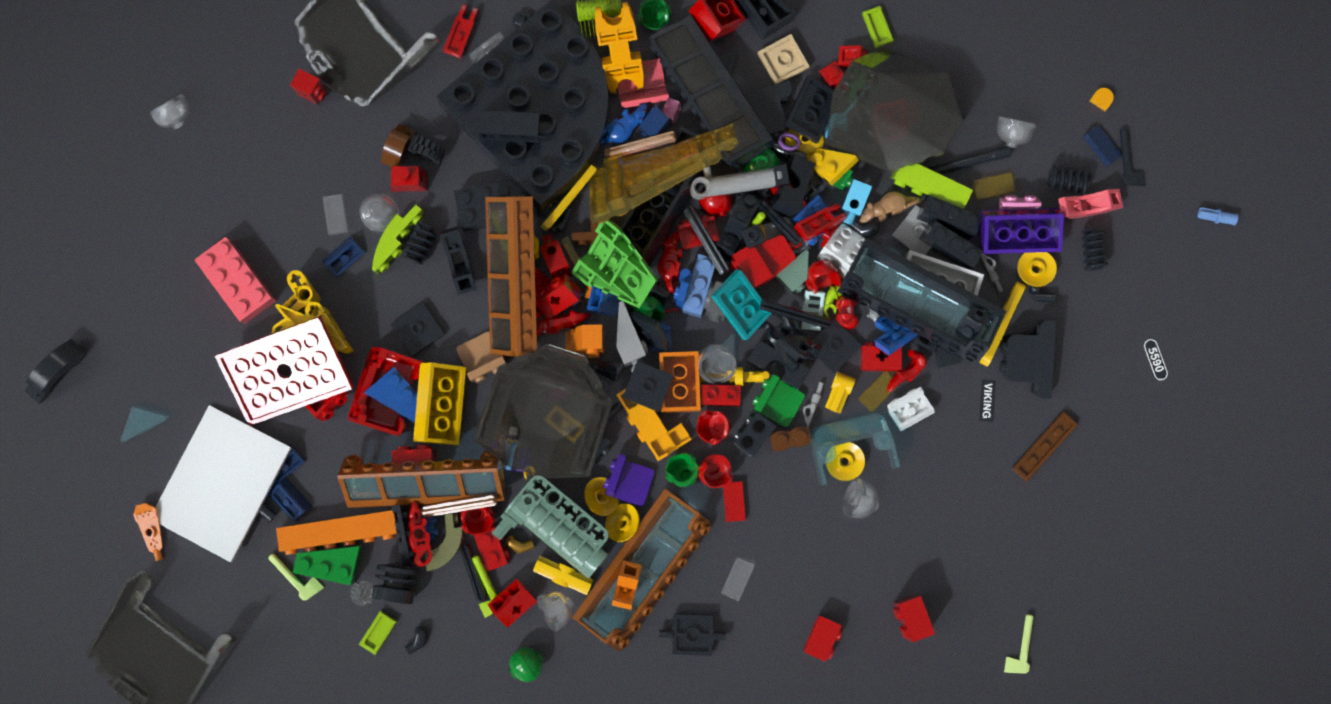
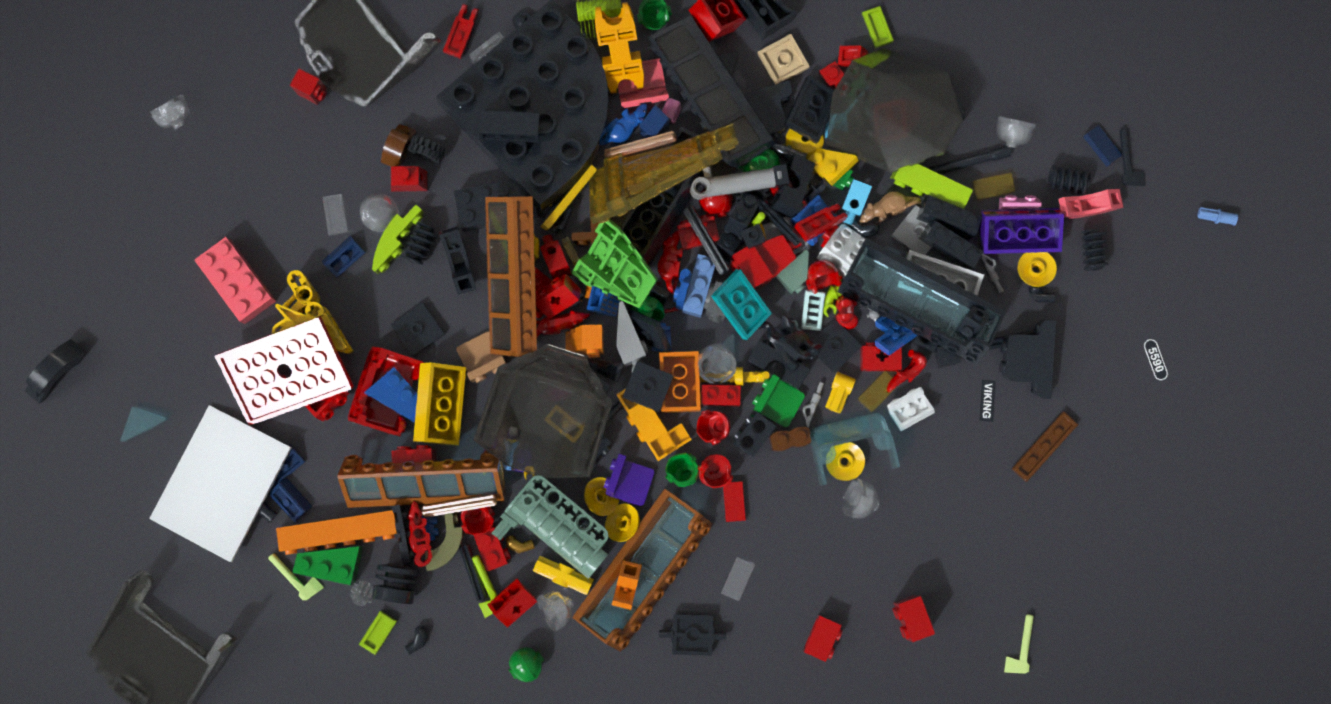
(148, 518): orange piece -> none
(788, 147): medium lavender piece -> none
(794, 313): black axle -> none
(1010, 306): yellow beam -> none
(1102, 98): light orange tile -> none

